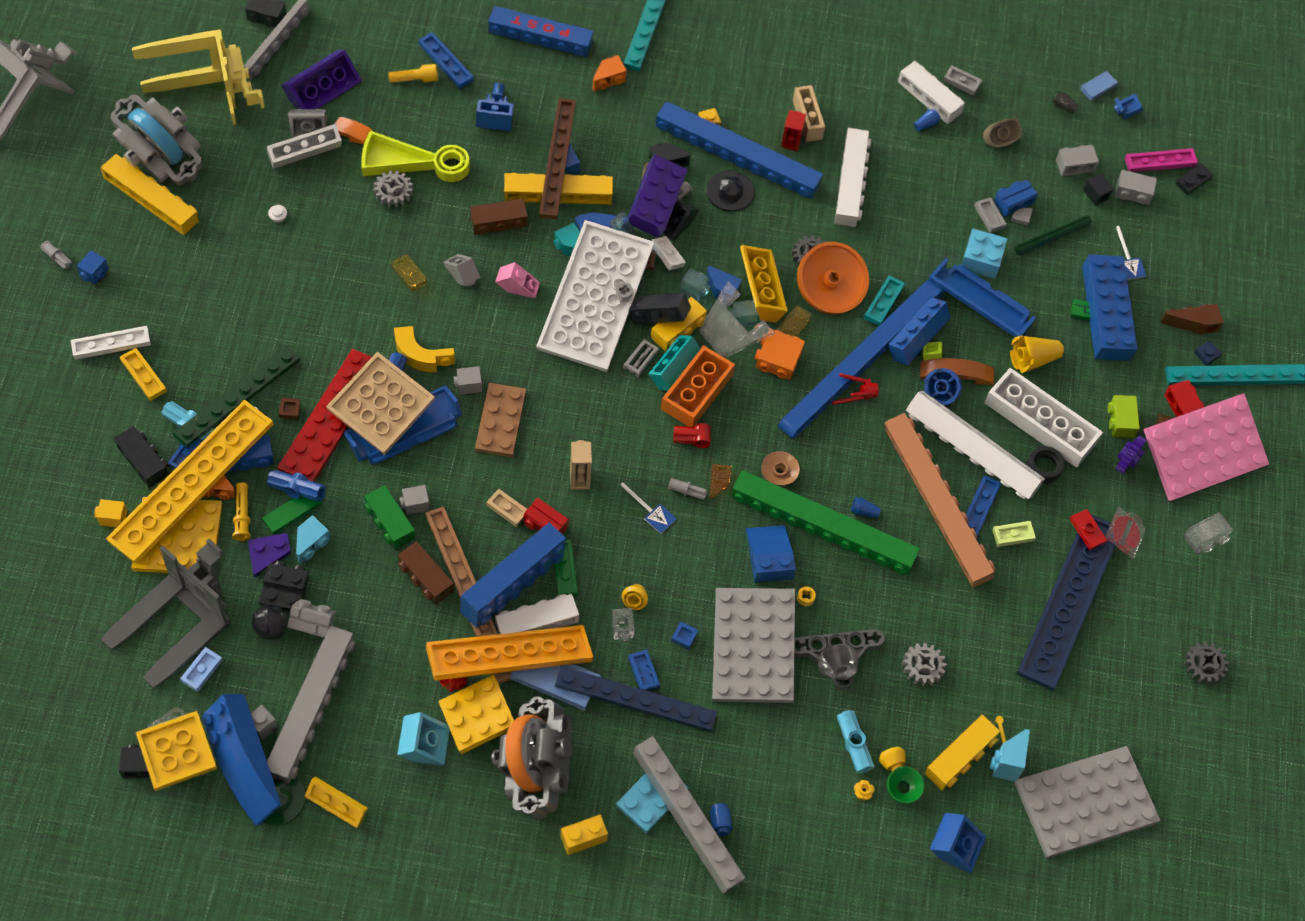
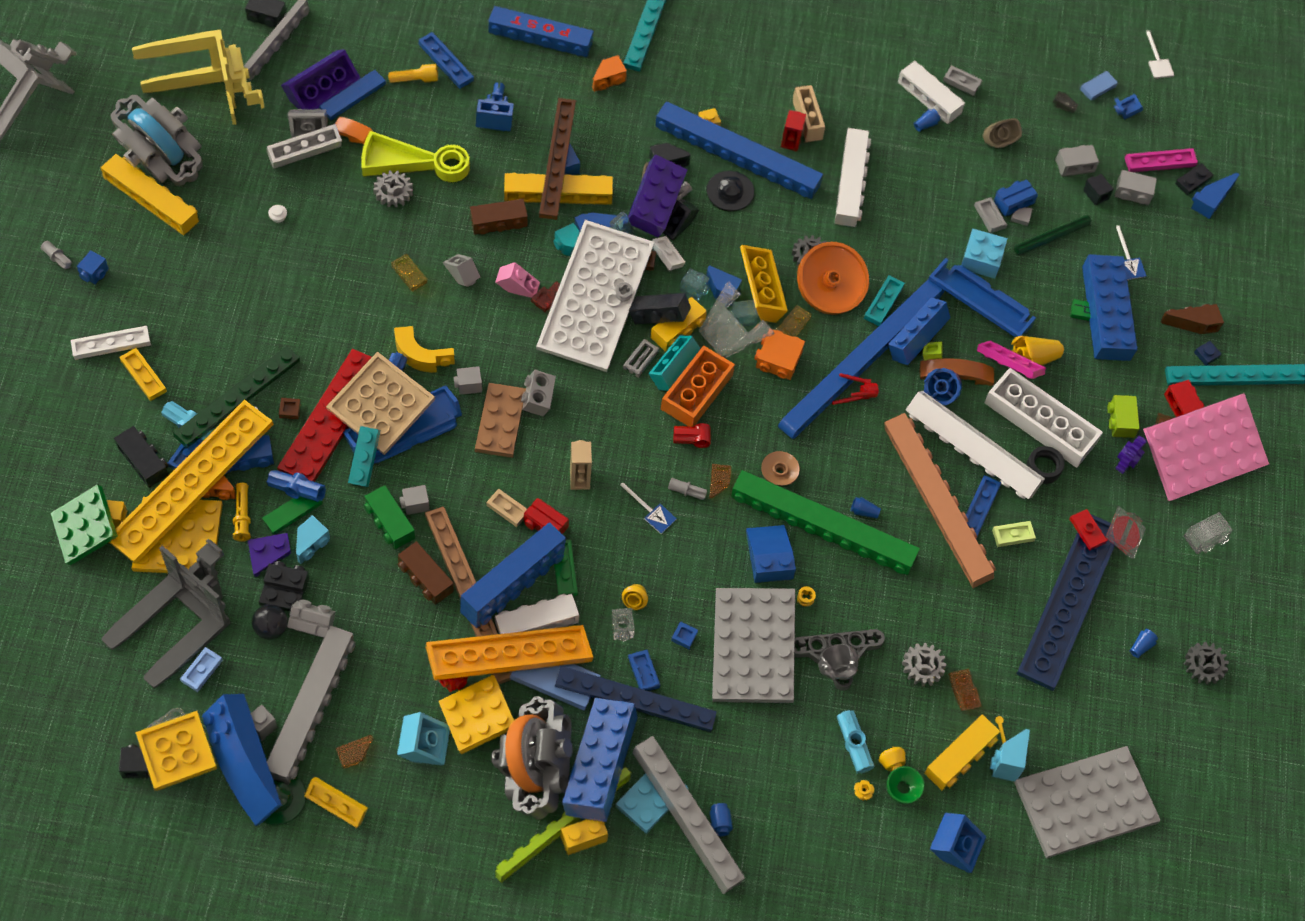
(84, 525): none -> plate
(353, 94): none -> blue tile
(354, 751): none -> clear orange tile
(364, 456): none -> teal plate
(539, 842): none -> lime plate
(542, 393): none -> light grey brick
(545, 297): none -> clear red plate
(600, 760): none -> blue brick
(964, 690): none -> clear orange slope
(1011, 359): none -> dark pink plate
(1143, 643): none -> blue cone
(1159, 67): none -> white piece
(1212, 195): none -> blue slope

